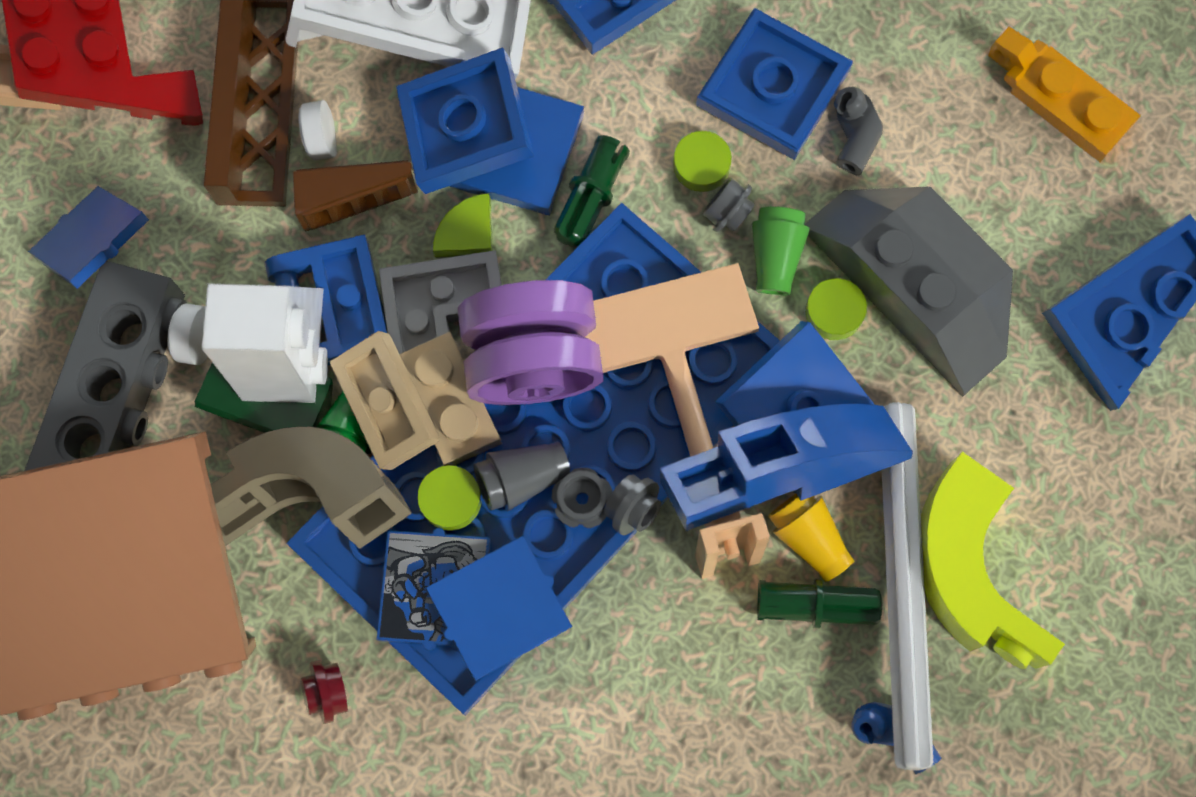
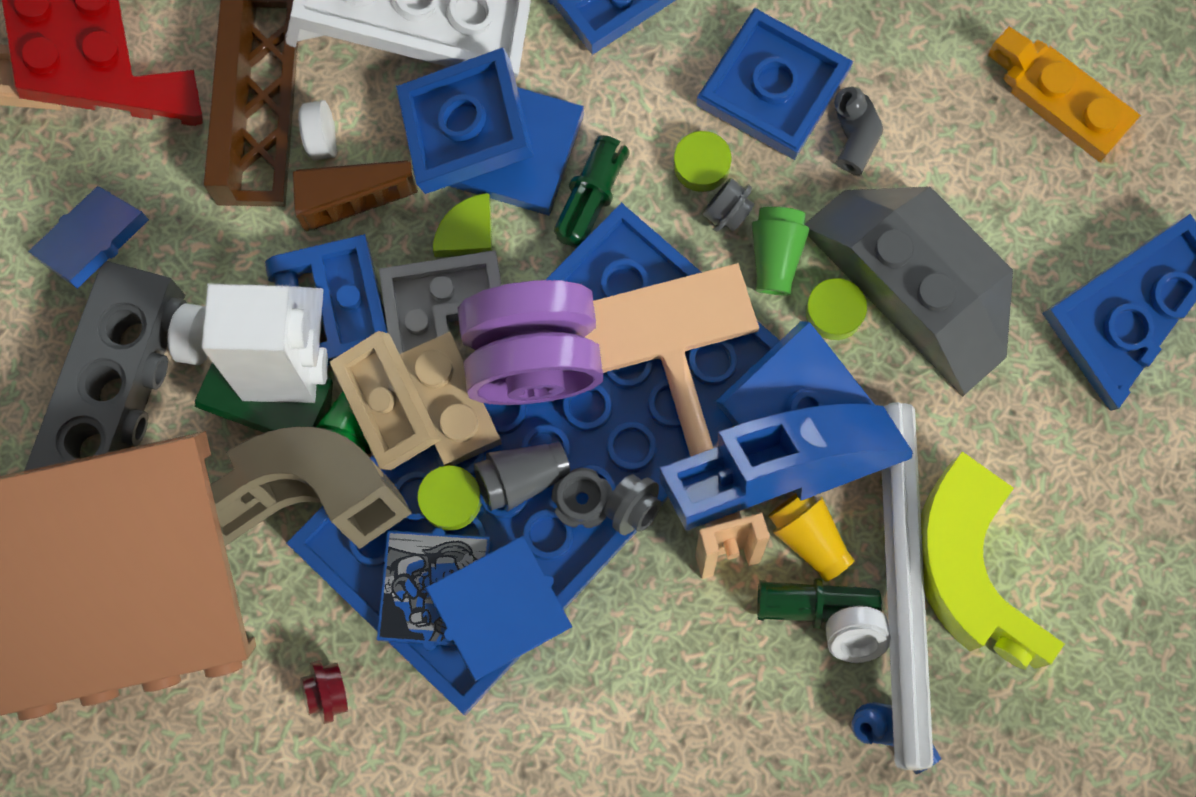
(857, 634): none -> white tile

